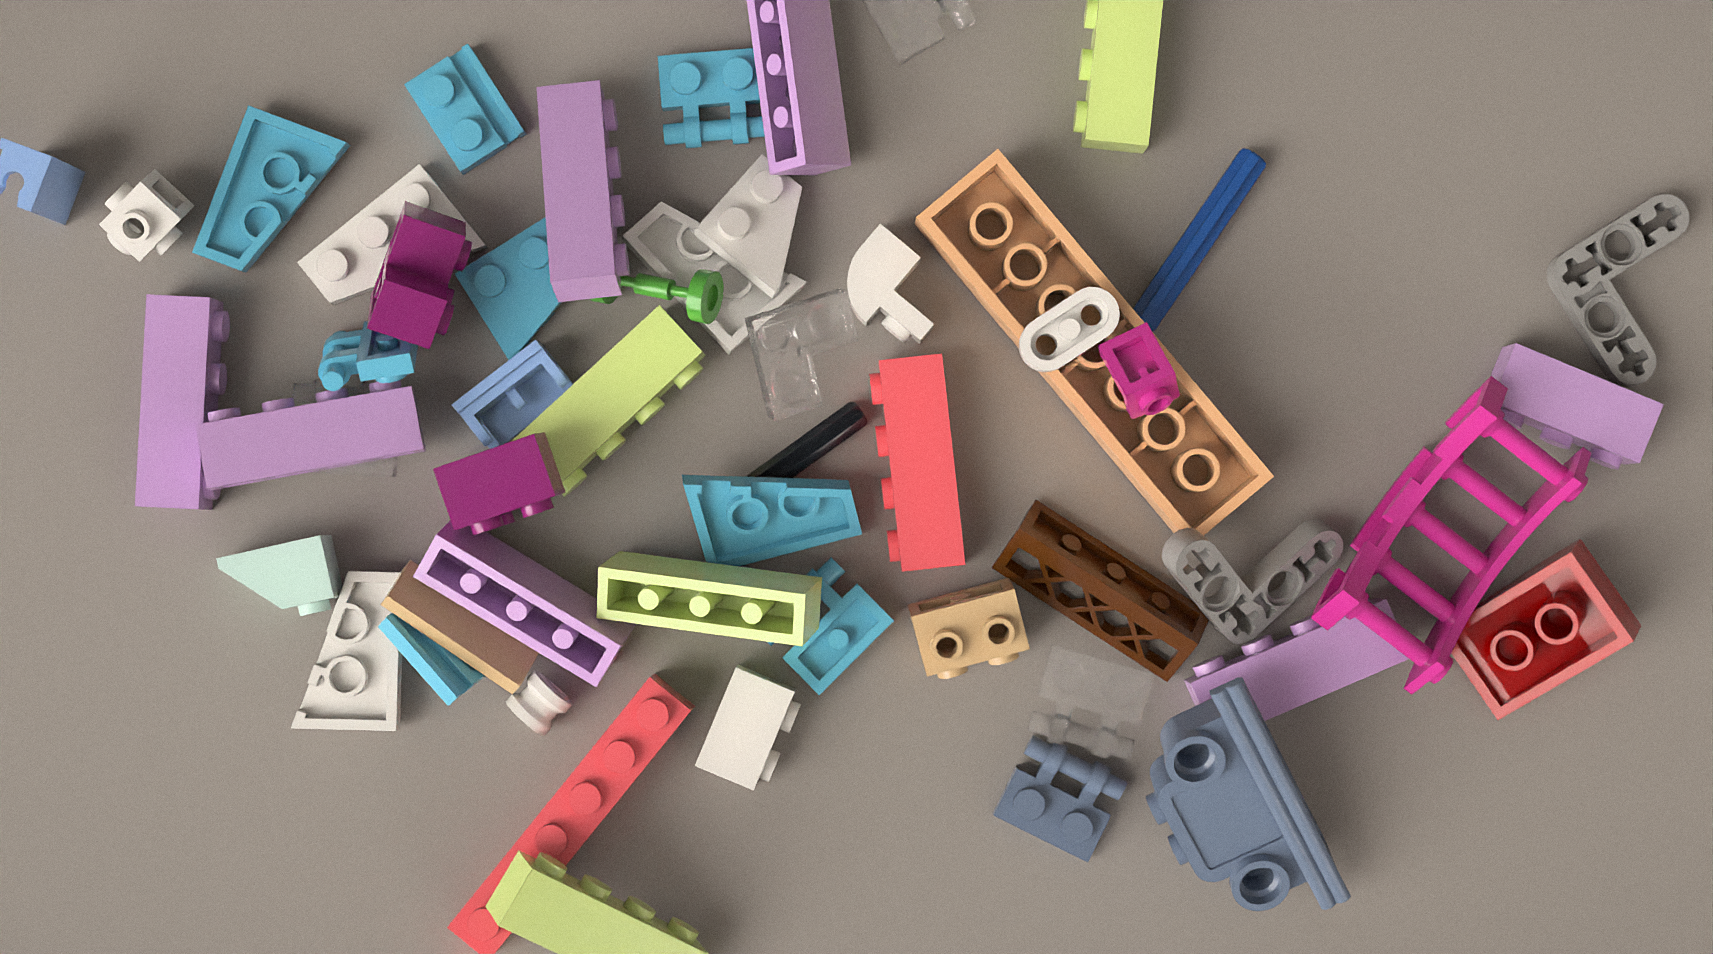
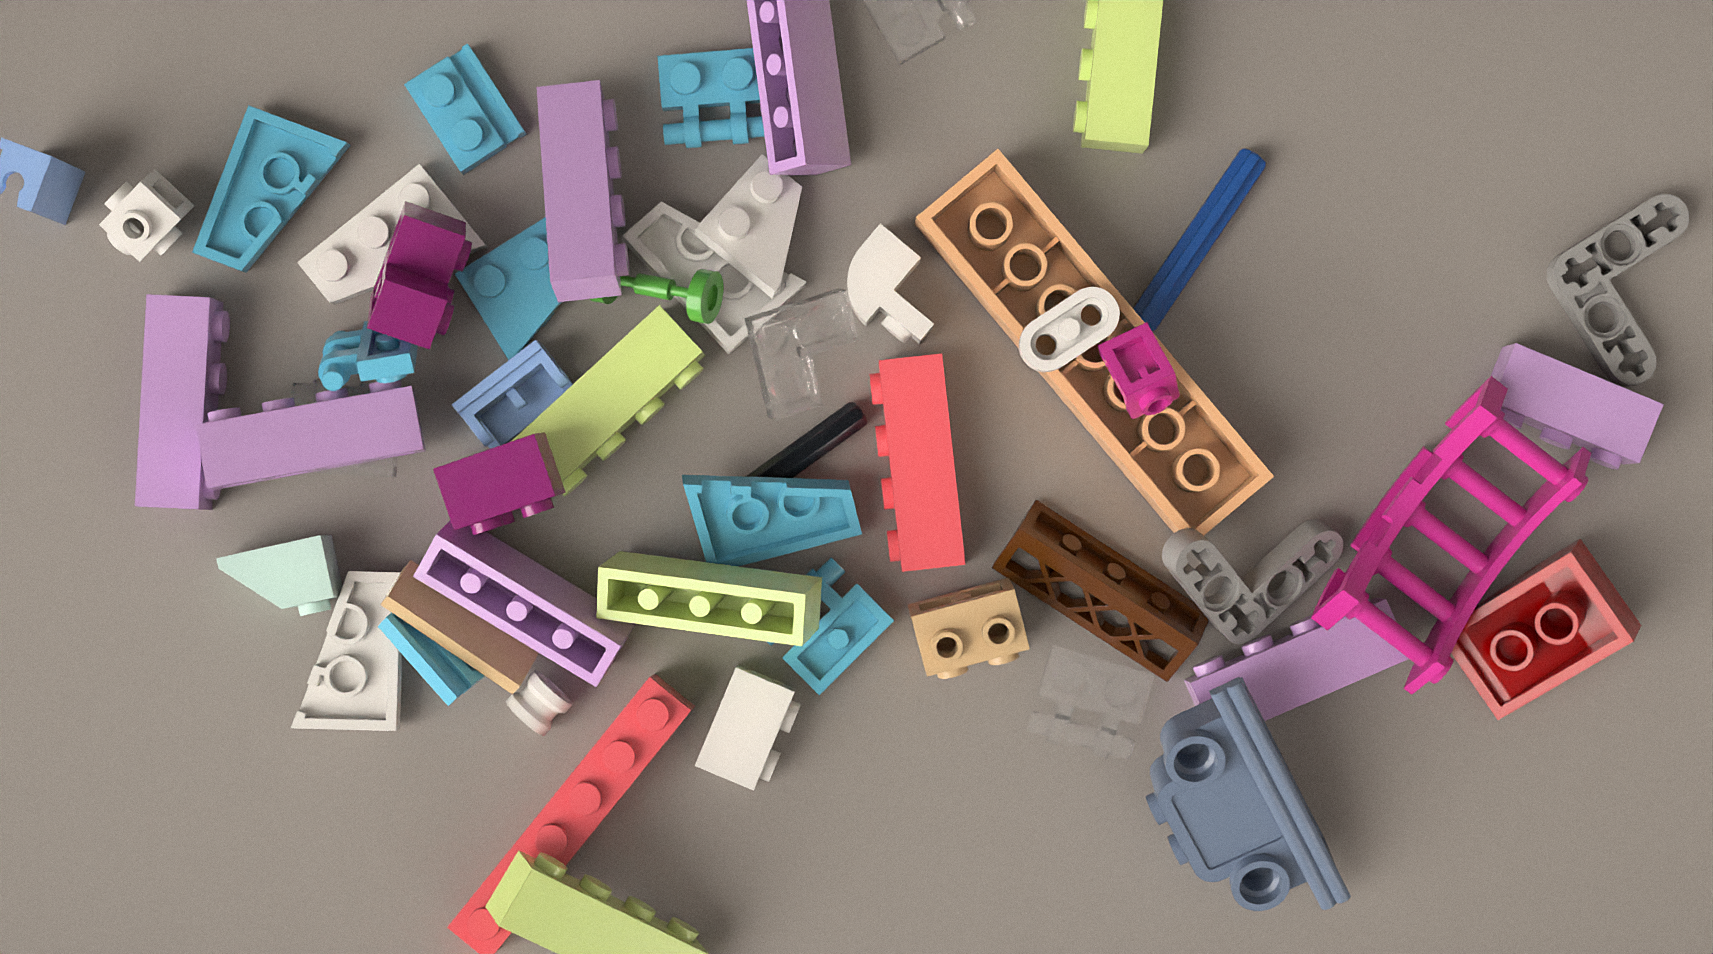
(1053, 813): sand blue plate -> none

